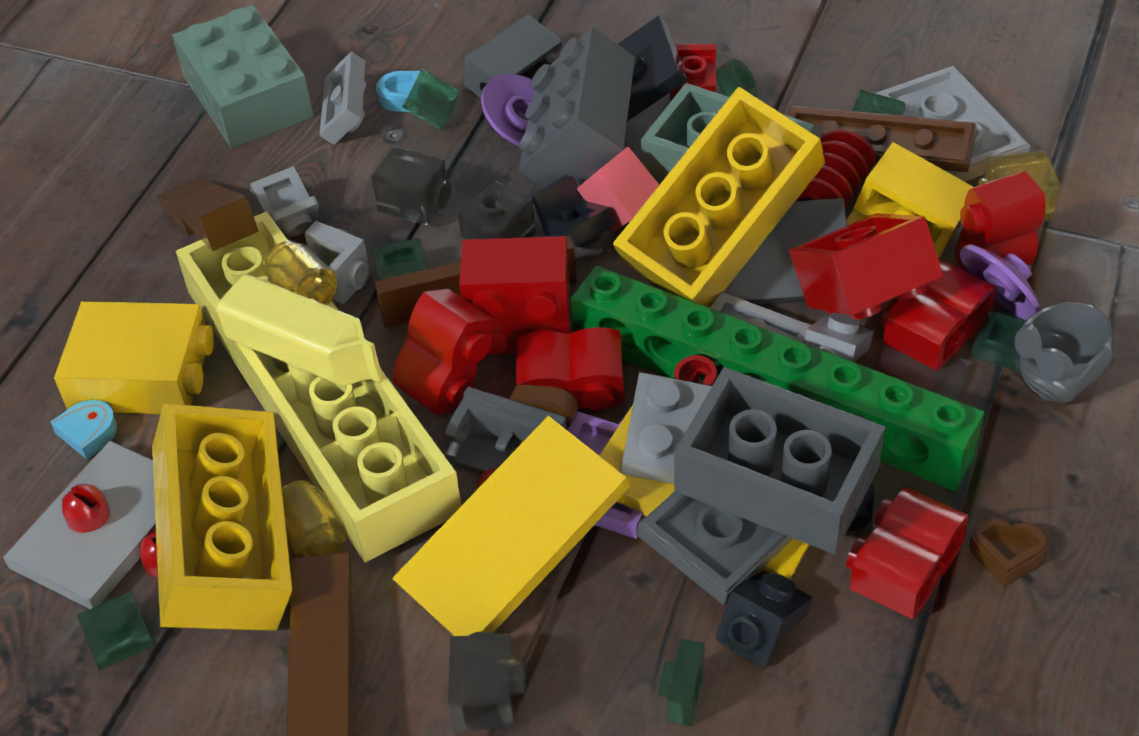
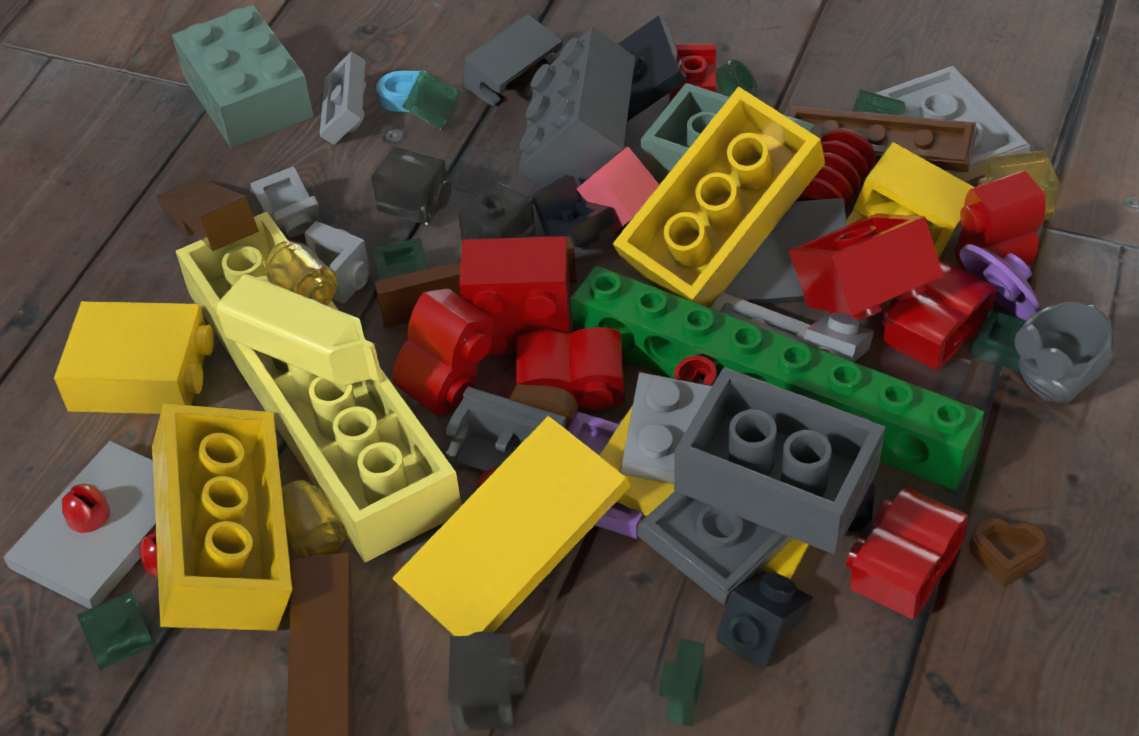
(86, 426): medium azure tile -> none
(505, 105): medium lavender dish -> none

